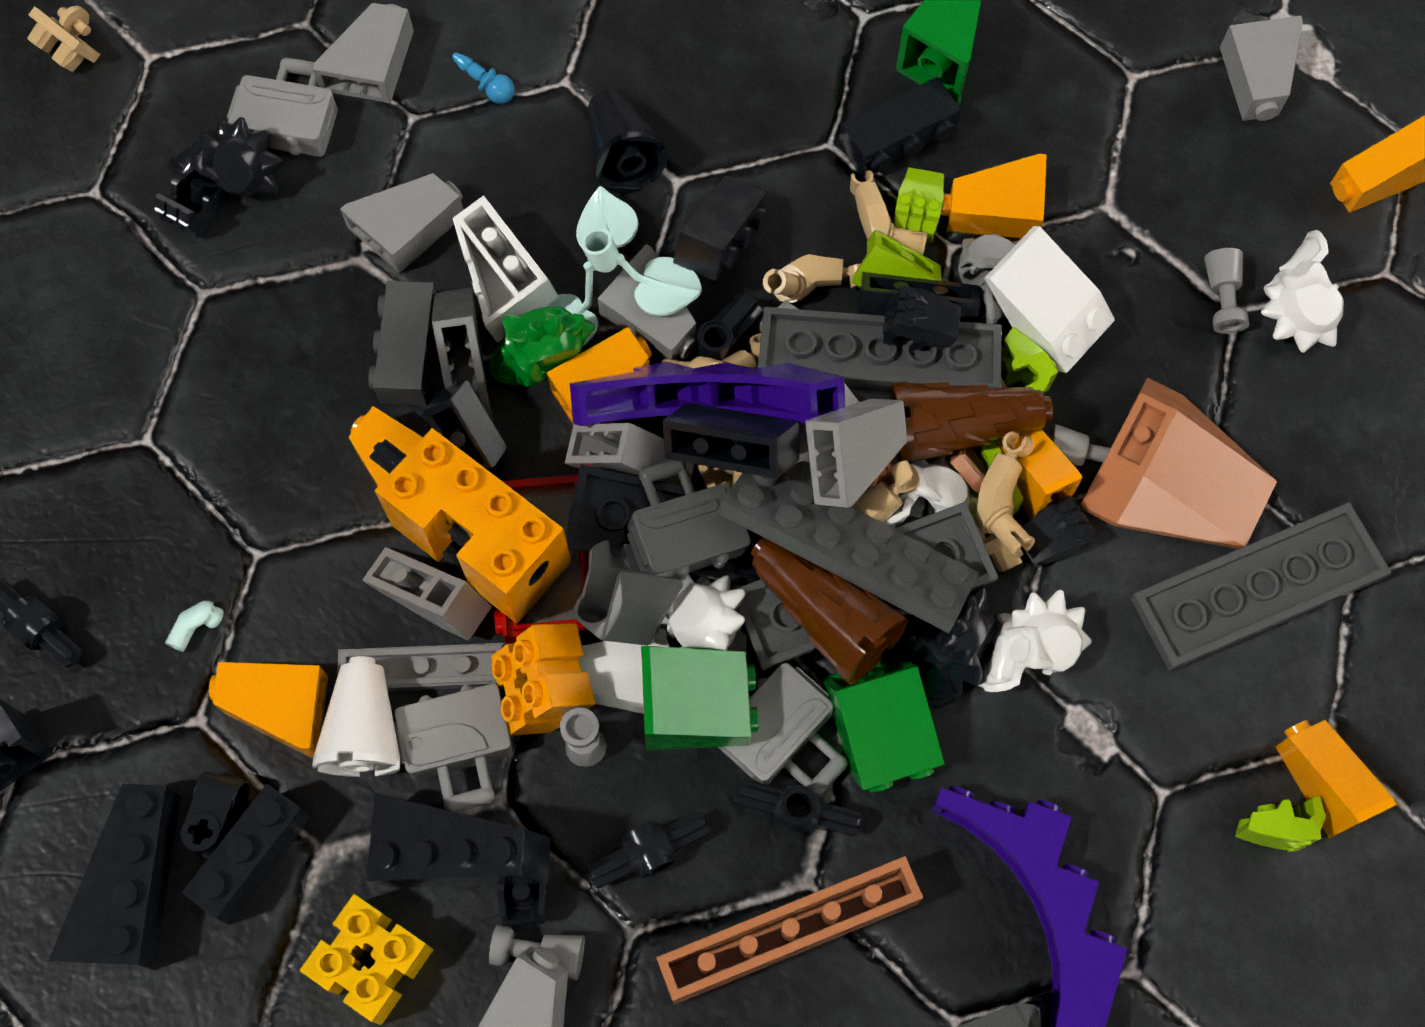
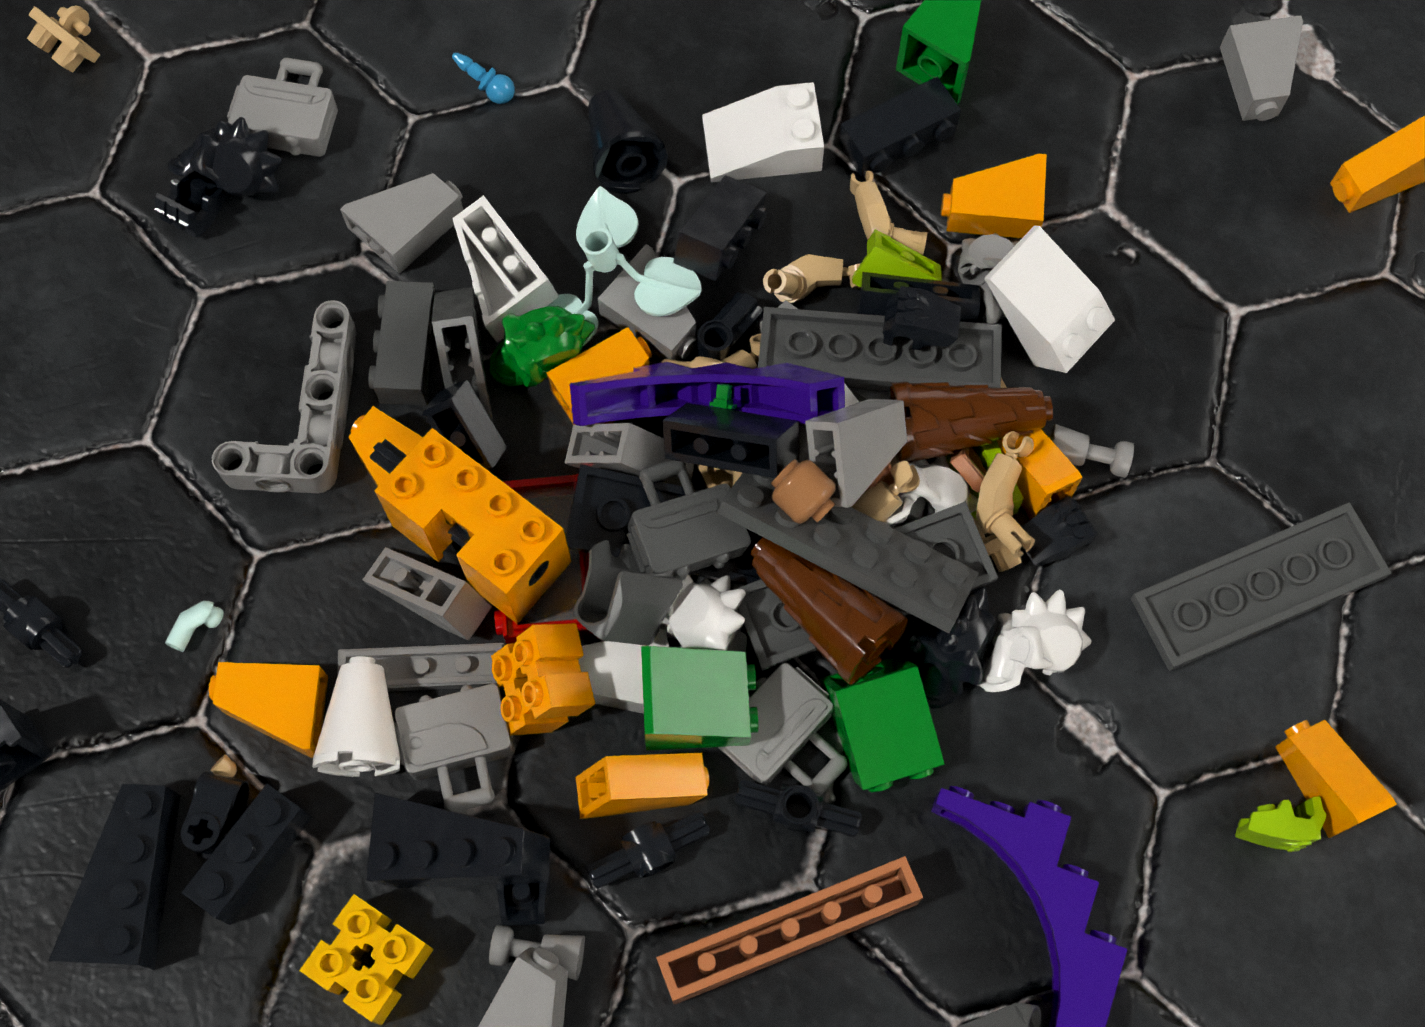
(225, 767): none -> tan piece
(321, 422): none -> light grey beam
(368, 54): light grey slope -> none
(583, 739): light grey piece -> none
(641, 783): none -> light orange slope
(723, 397): none -> green piece
(765, 134): none -> white slope
(803, 491): none -> medium nougat head
(920, 202): lime hand -> none
(1026, 362): lime hand -> none
(1178, 475): nougat wedge -> none
(1225, 277): light grey piece -> none
(1304, 297): white head -> none

